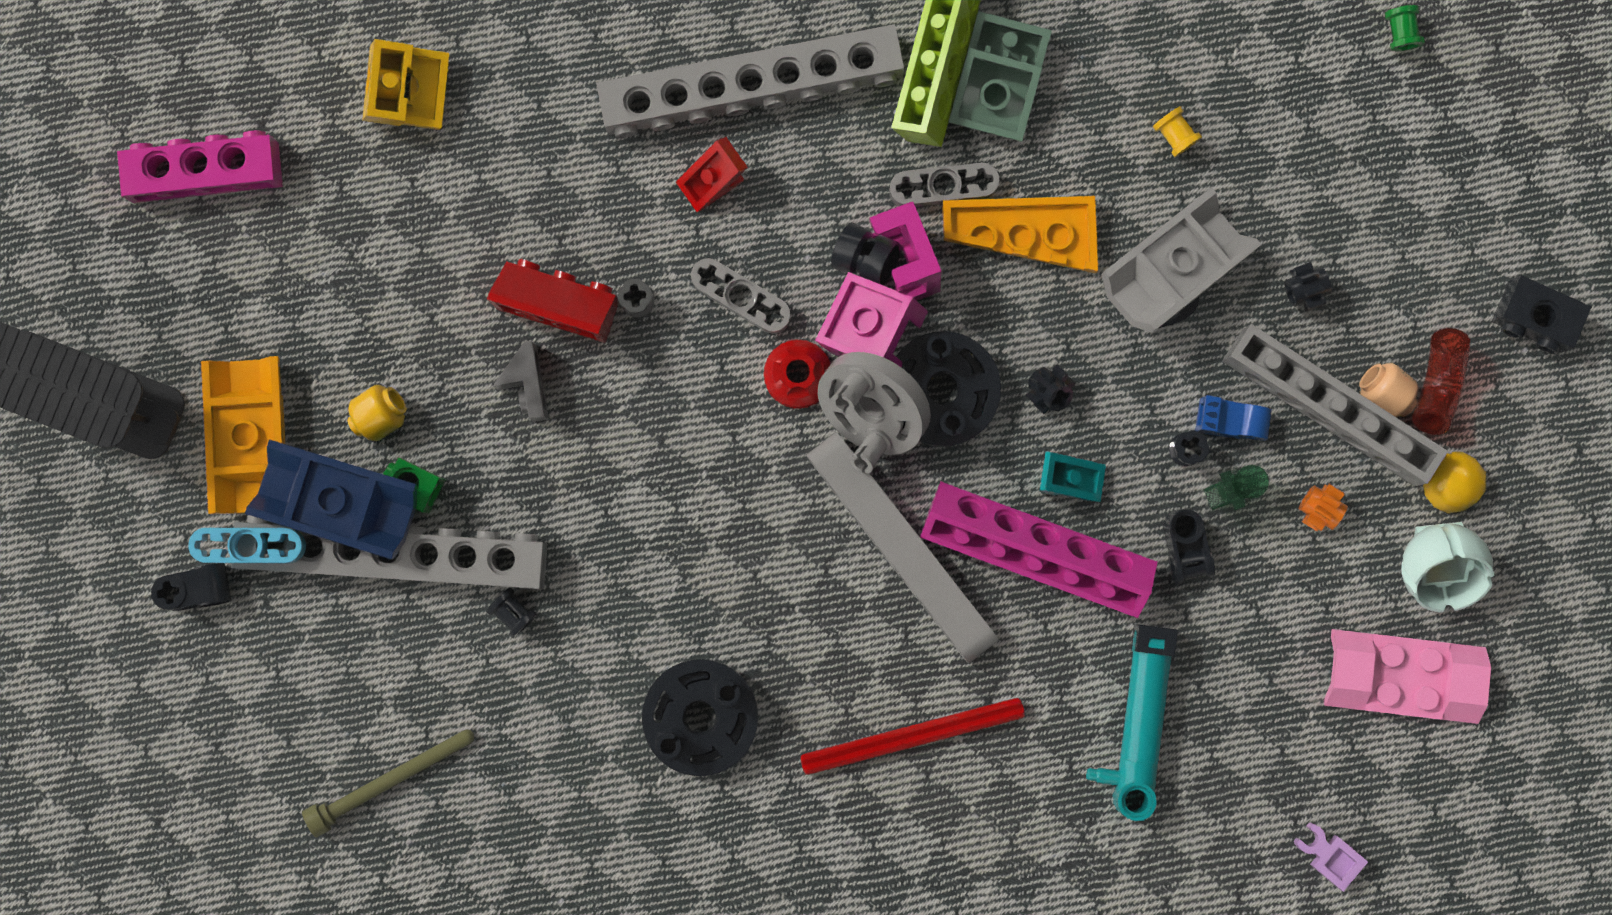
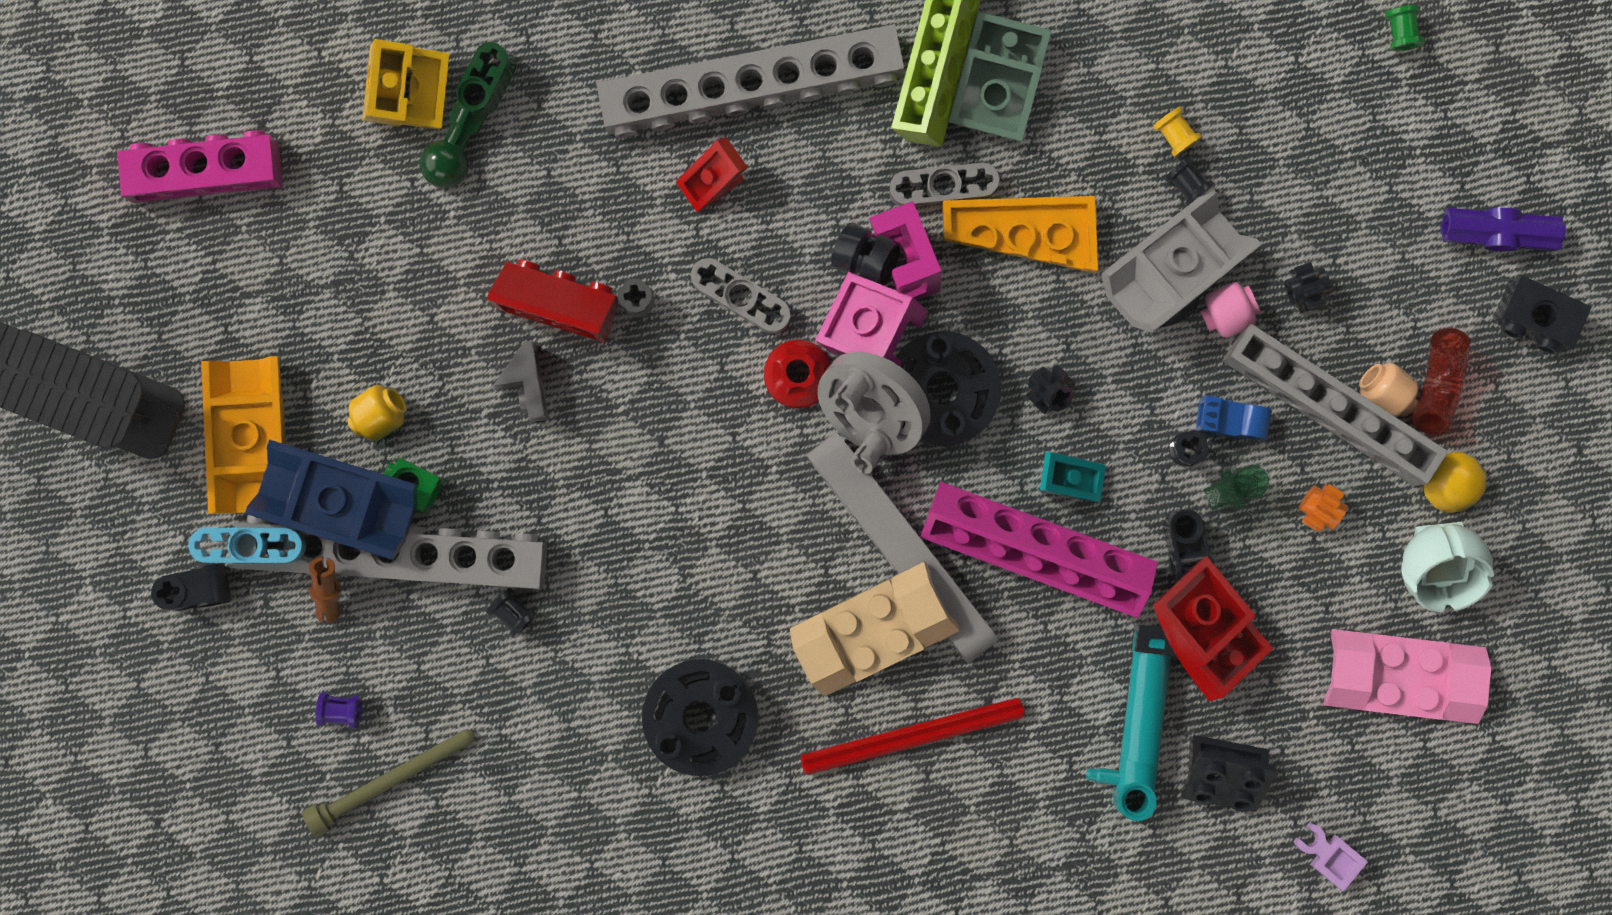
(325, 589): none -> dark orange pin
(338, 710): none -> dark purple bush
(445, 161): none -> dark green beam
(872, 630): none -> tan piece
(1188, 180): none -> black bush
(1211, 630): none -> red slope
(1227, 774): none -> black bracket
(1230, 309): none -> bright pink head
(1503, 229): none -> dark purple piece

